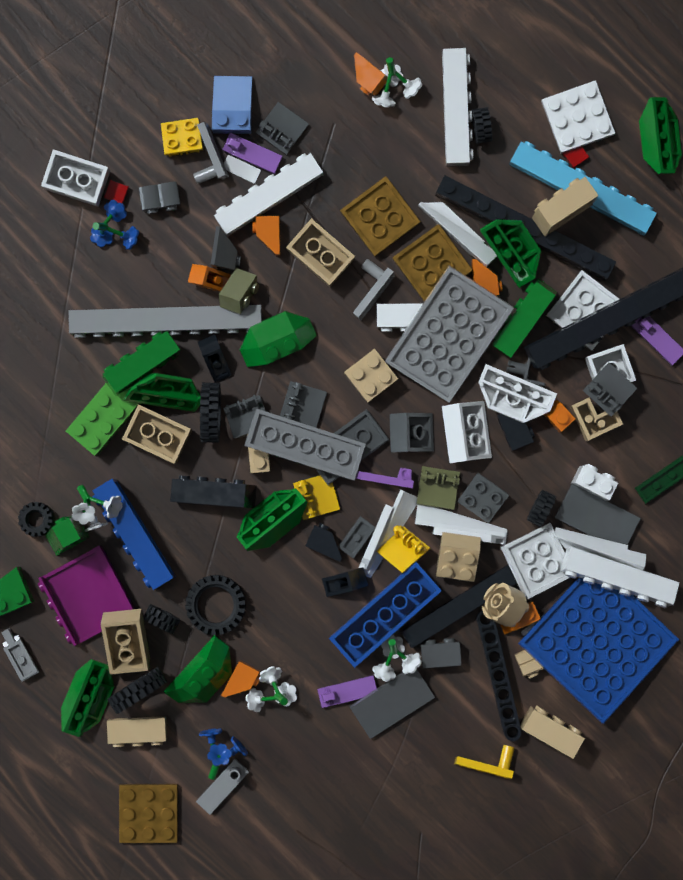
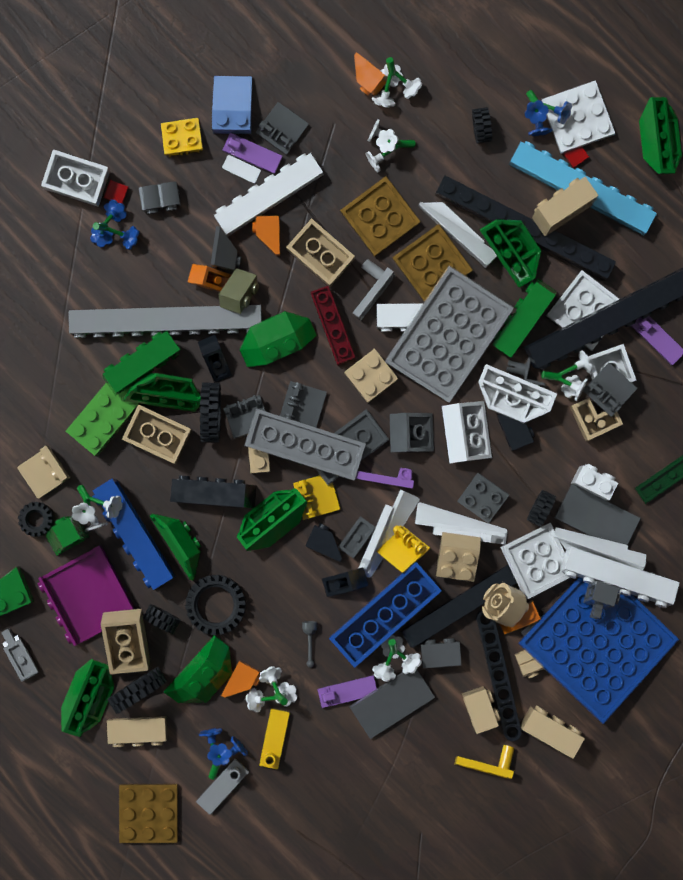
(43, 472): none -> tan bracket
(180, 542): none -> green wedge
(218, 168): light grey piece -> none
(274, 738): none -> yellow piece
(309, 629): none -> dark grey hinge
(332, 325): none -> dark red brick
(387, 142): none -> white plant
(438, 487): olive hinge -> none
(456, 107): white brick -> none
(480, 710): none -> tan brick
(485, 277): orange slope -> none
(537, 112): none -> blue plant
(559, 416): orange slope -> none
(571, 385): none -> white plant
(601, 597): none -> dark grey brick

